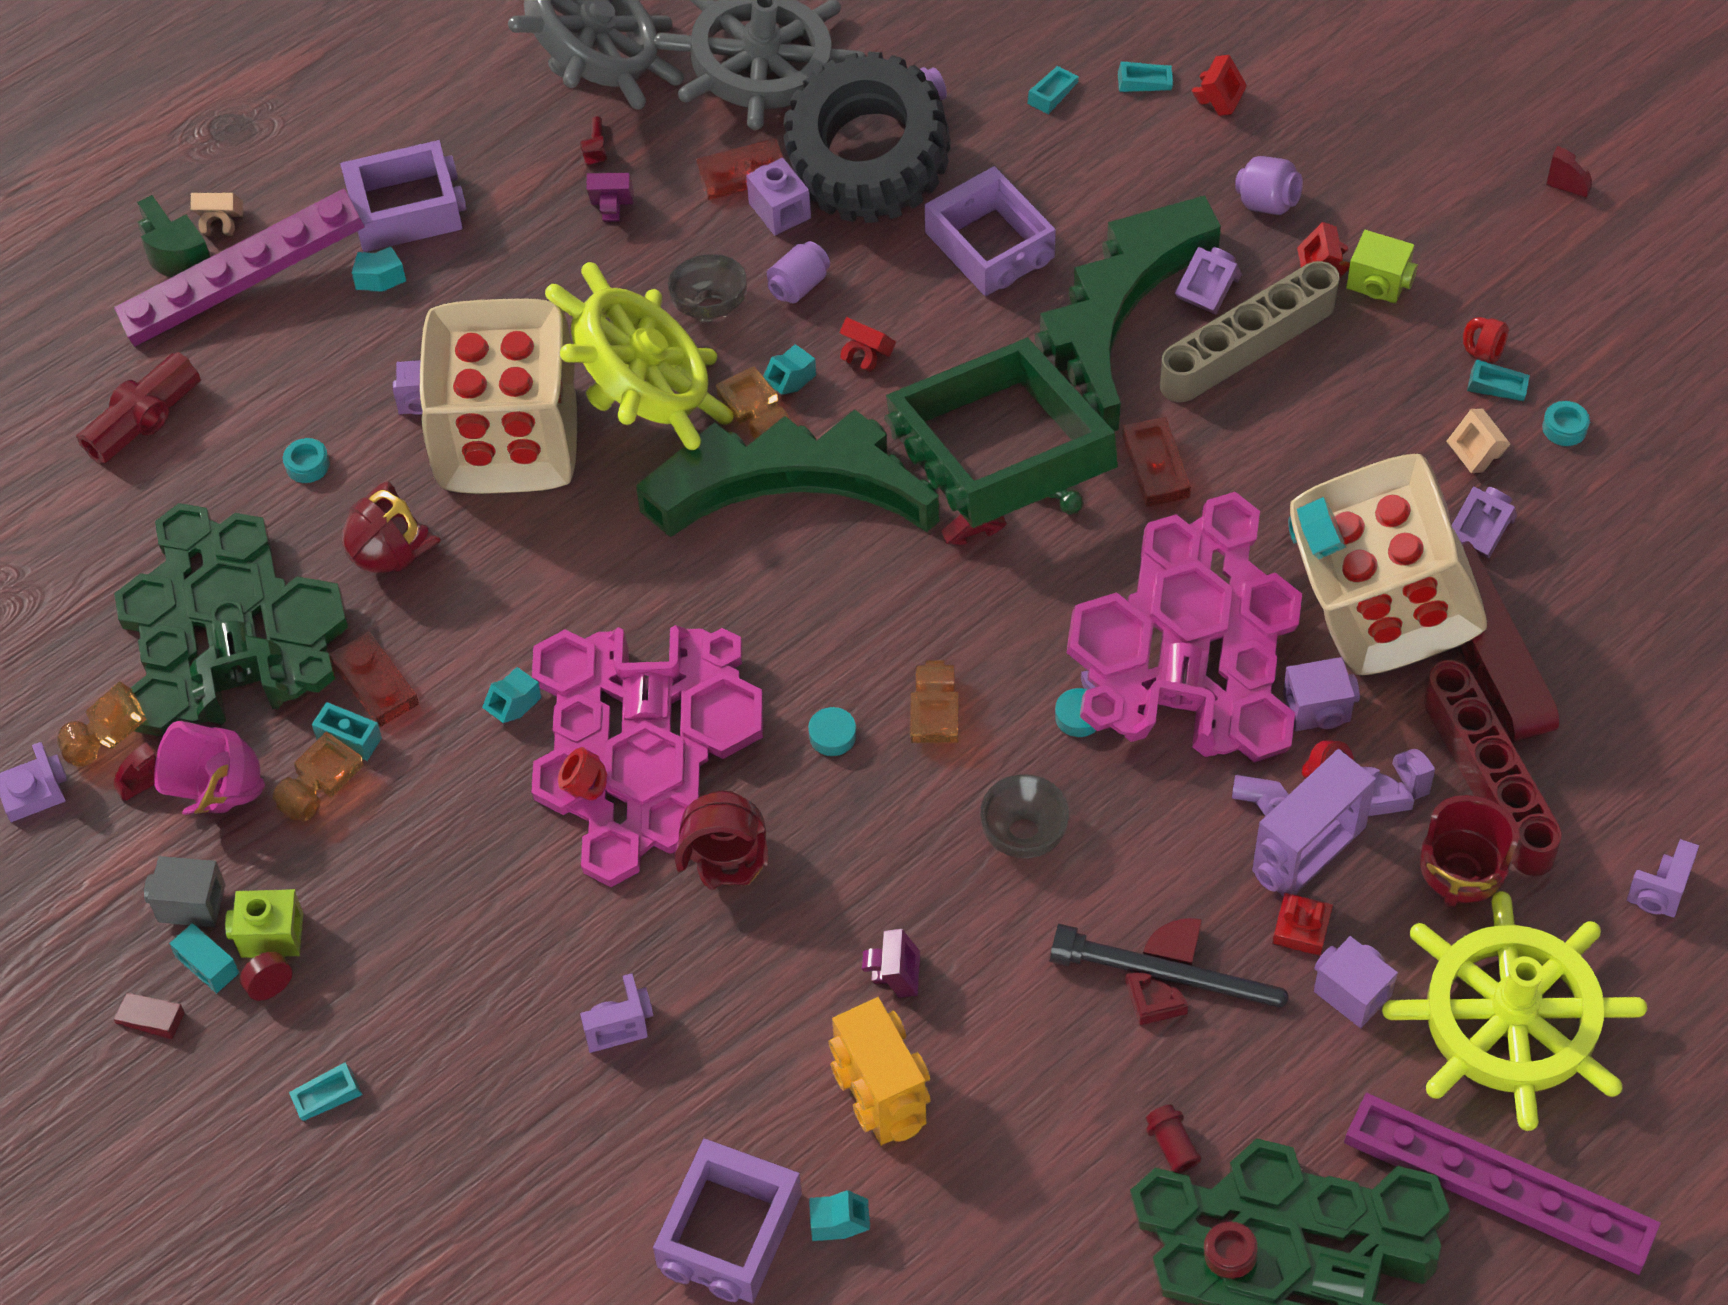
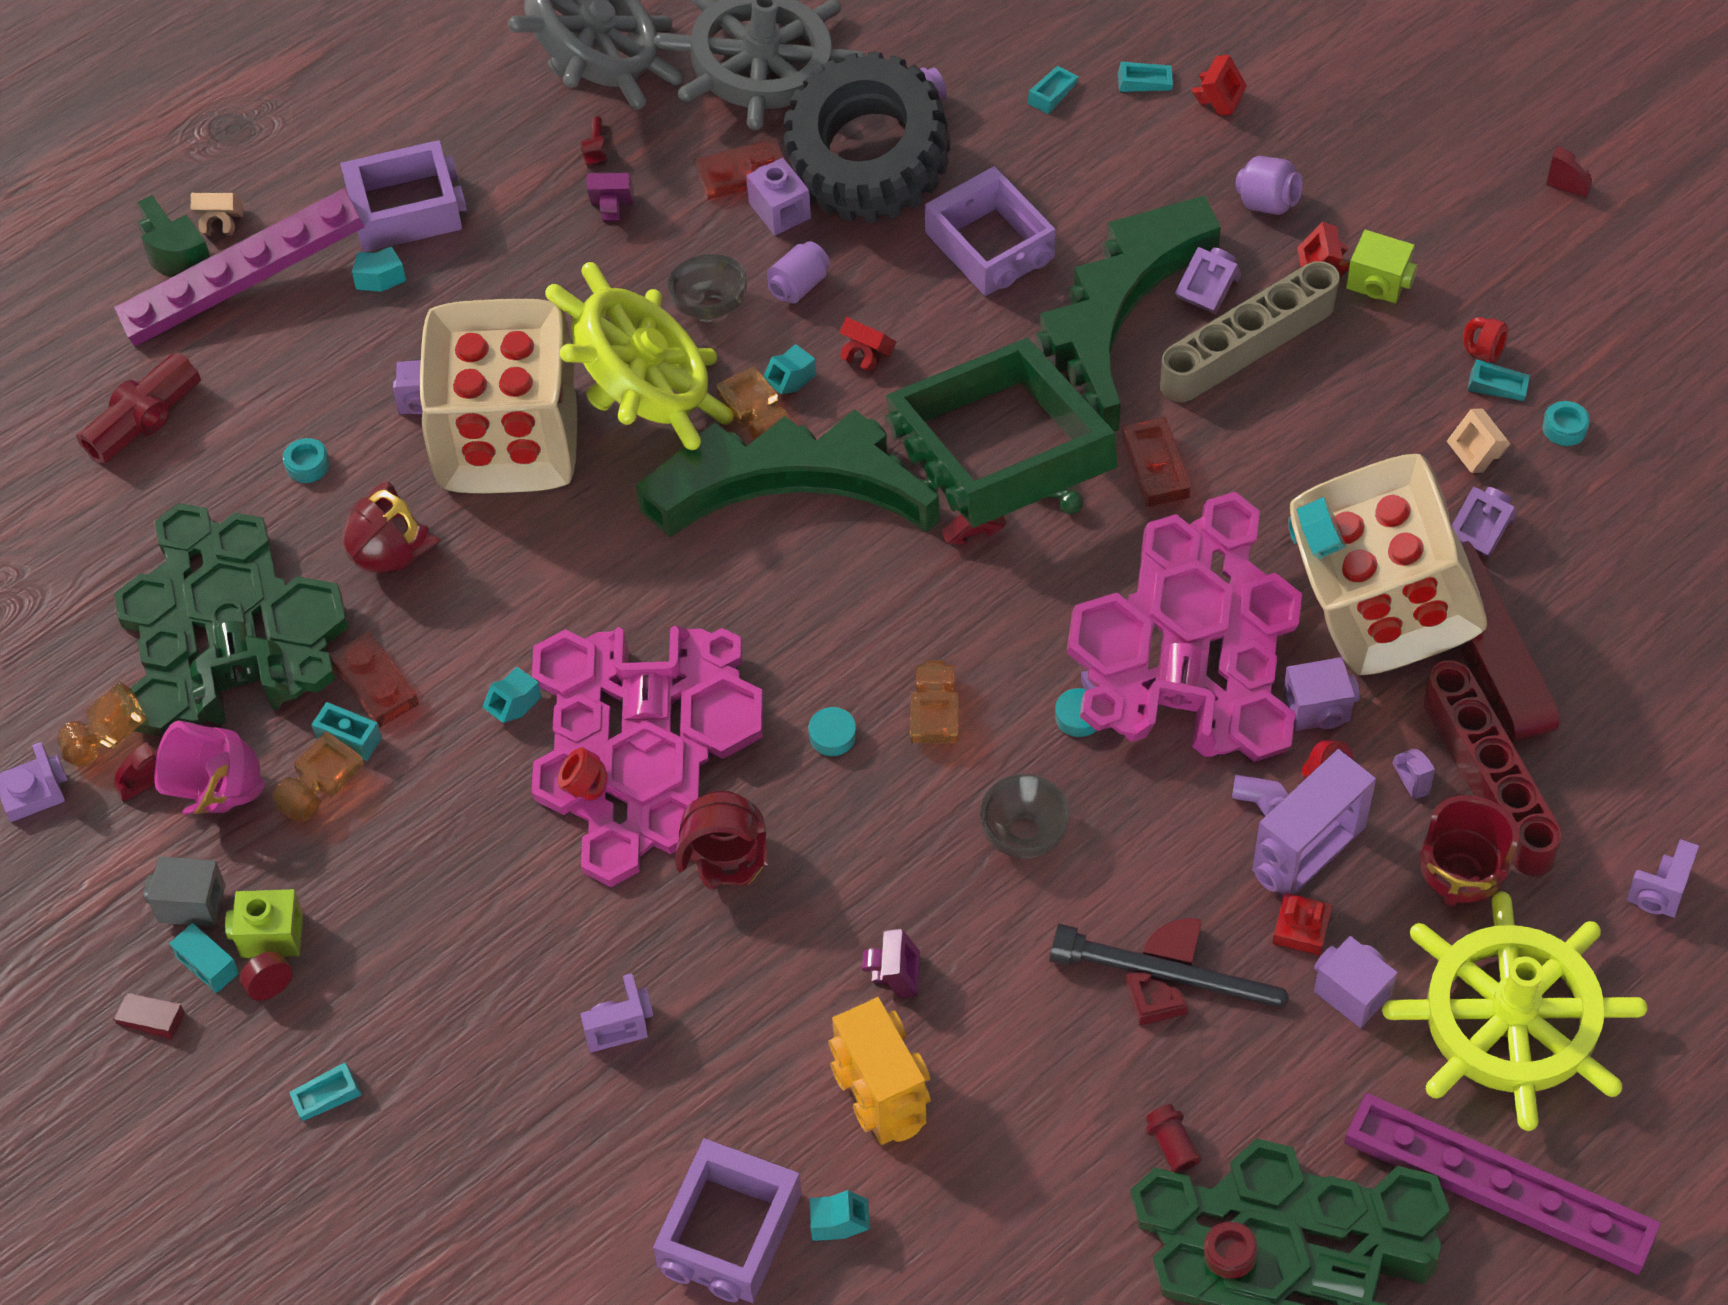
(1388, 795): medium lavender tile -> none

